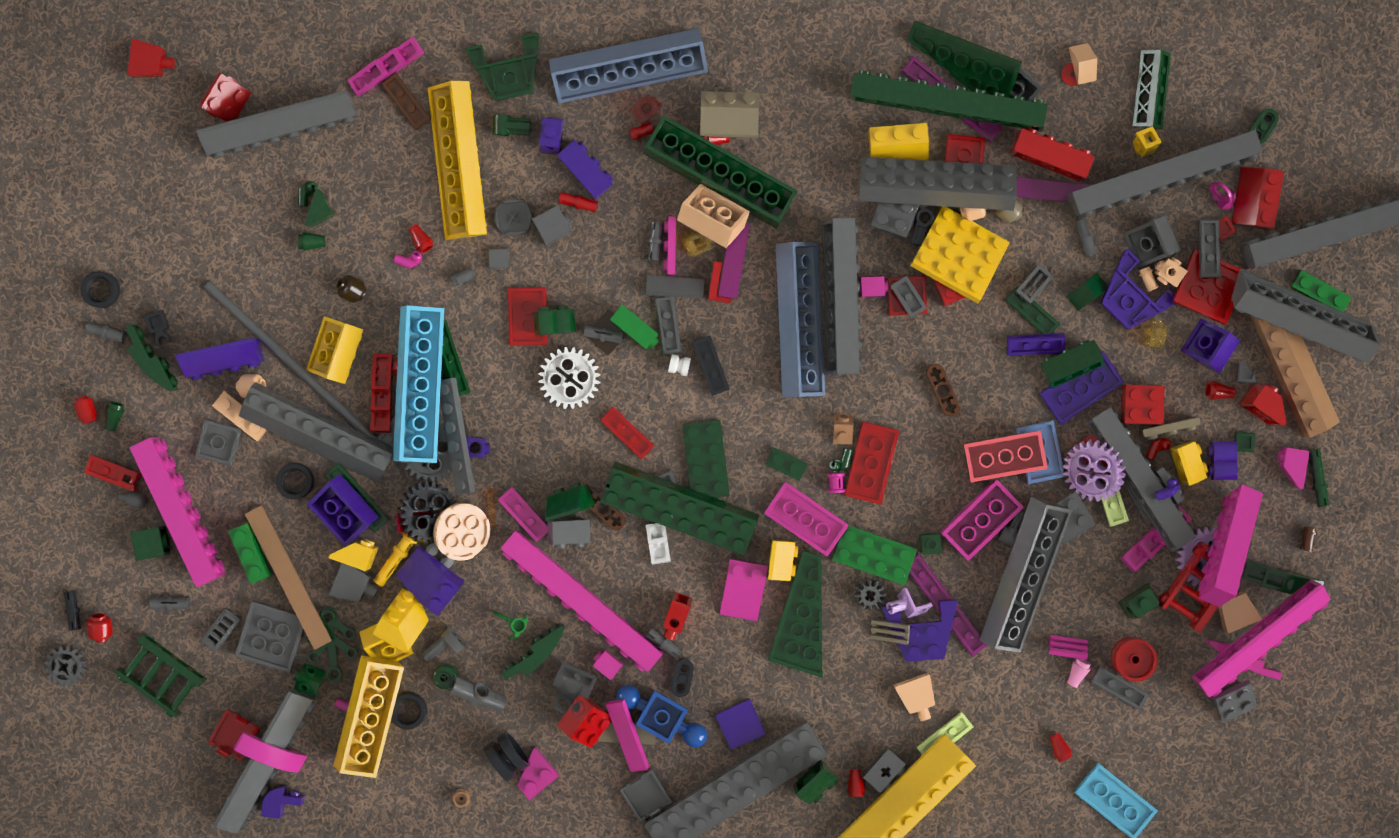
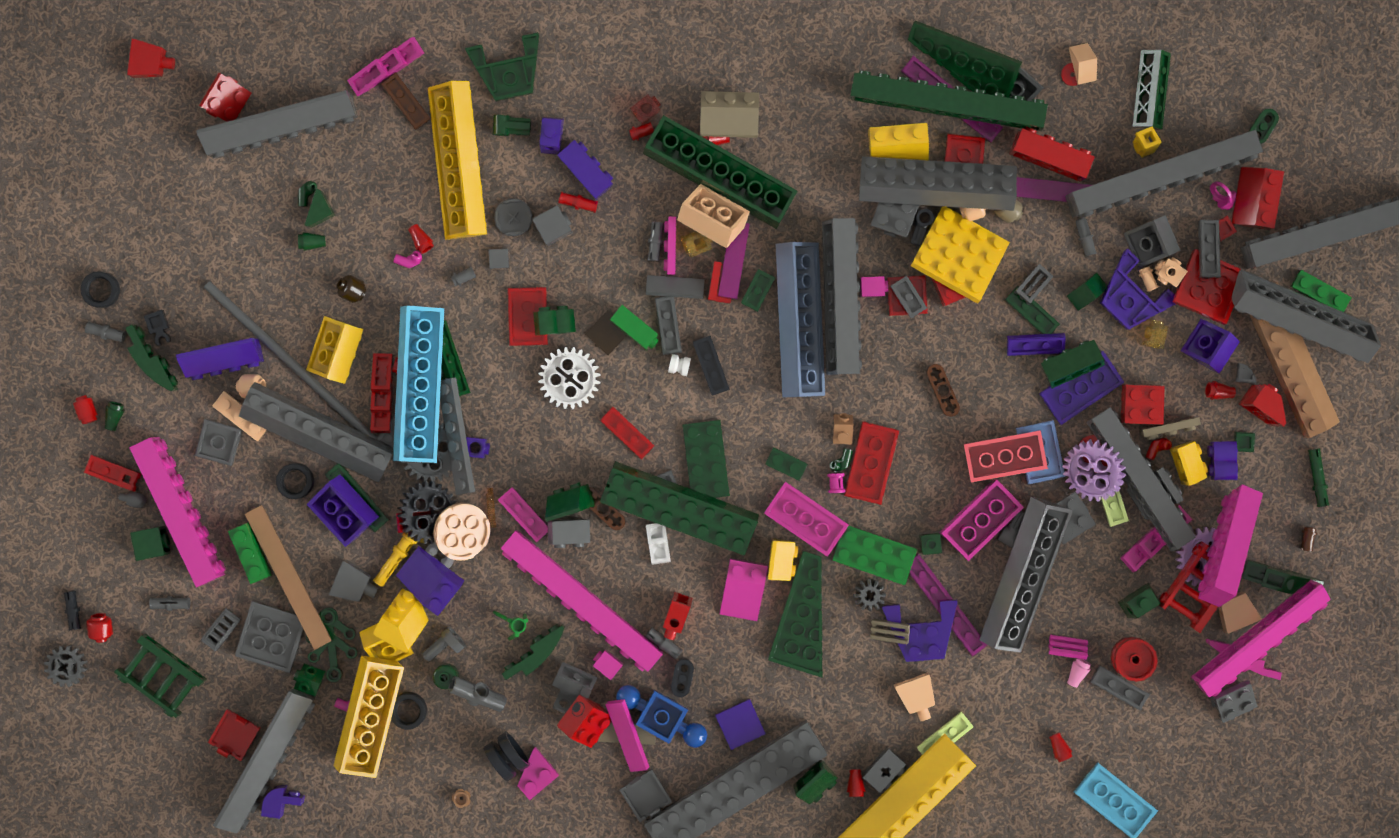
(269, 754): dark pink slope -> none
(358, 555): yellow slope -> none
(603, 334): dark grey pin -> none
(628, 65): sand blue slope -> none
(757, 290): none -> dark green plate
(906, 603): lavender bracket -> none
(1168, 492): dark purple arm -> none
(1294, 465): dark pink slope -> none

